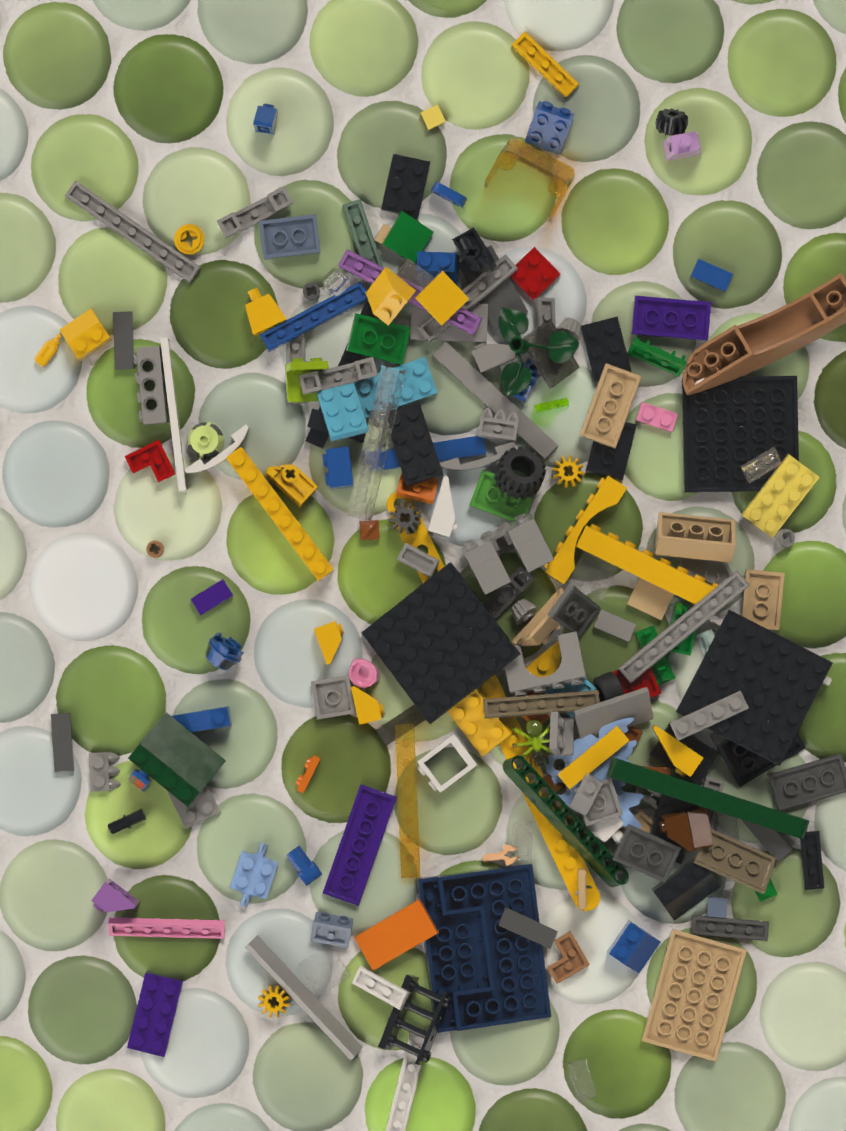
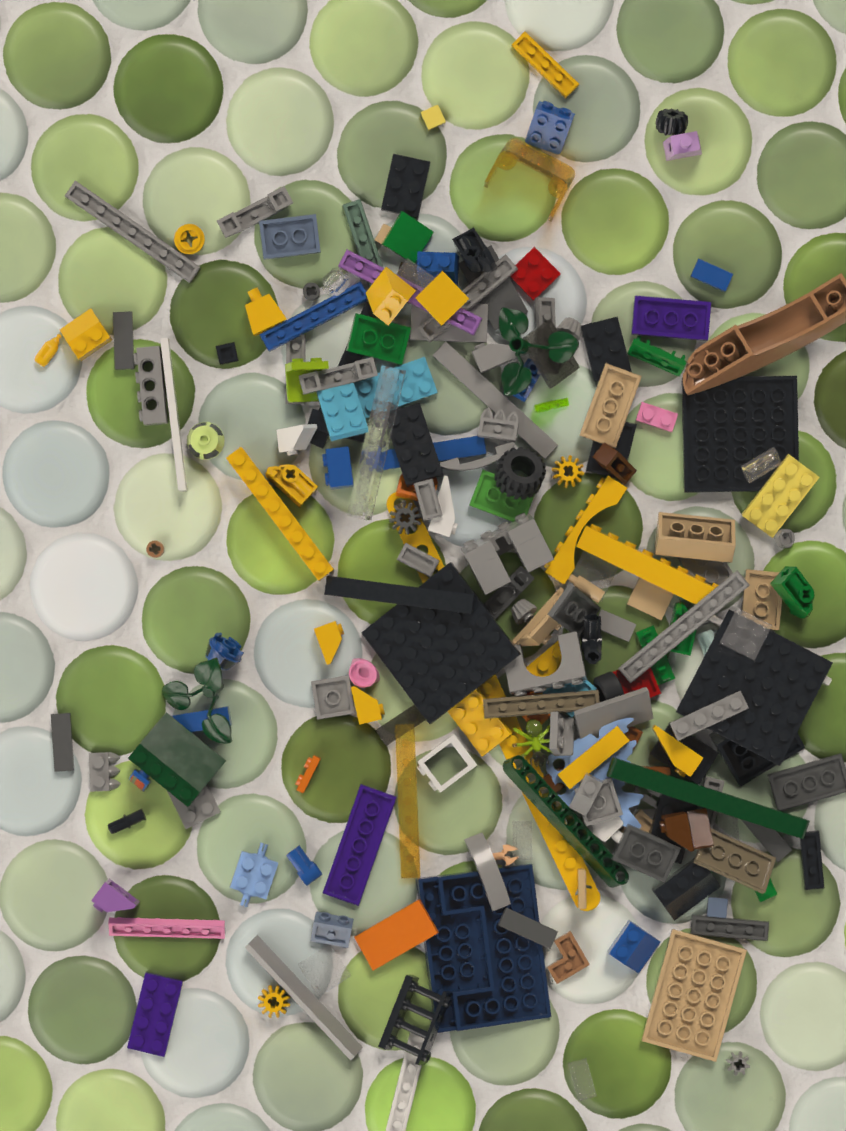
(153, 456): red plate -> none
(199, 466): white slope -> none
(210, 675): none -> dark green plant
(211, 597): dark purple tile -> none
(227, 353): none -> black tile
(265, 119): blue slope -> none
(295, 438): none -> white slope
(369, 530): dark orange tile -> none
(380, 987): white tile -> none
(400, 594): none -> black tile
(428, 499): none -> light grey tile
(449, 194): blue beam -> none
(488, 871): none -> light grey slope
(587, 588): none -> tan cylinder
(592, 639): none -> black piece
(614, 463): none -> reddish brown slope
(735, 1058): none -> light grey gear
(745, 634): none -> clear plate
(794, 591): none -> green piece

